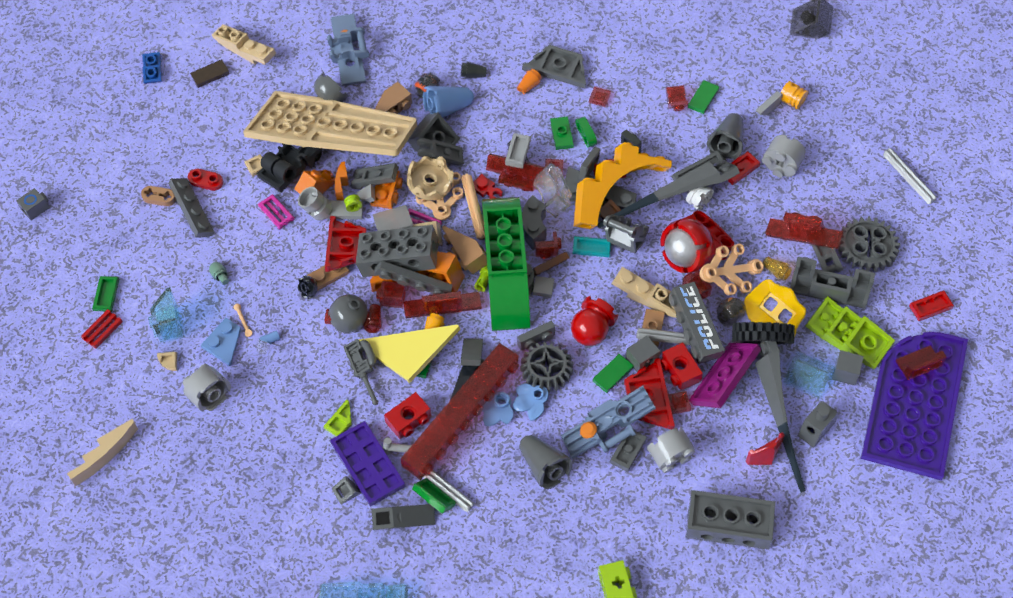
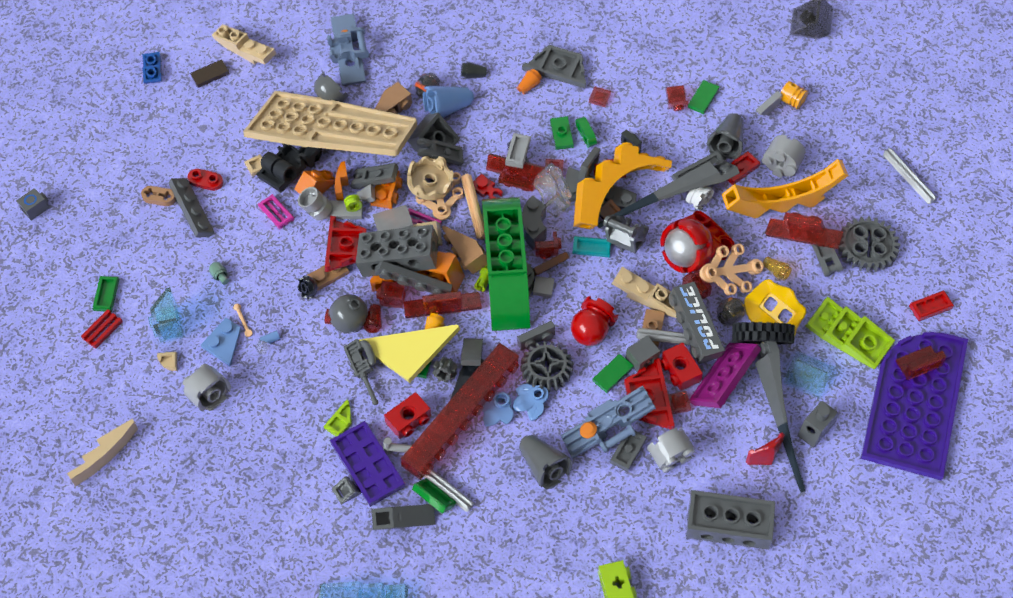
(445, 369): none -> dark grey gear
(807, 192): none -> light orange arch
(838, 287): dark grey bracket -> none
(847, 367): dark grey piece -> none

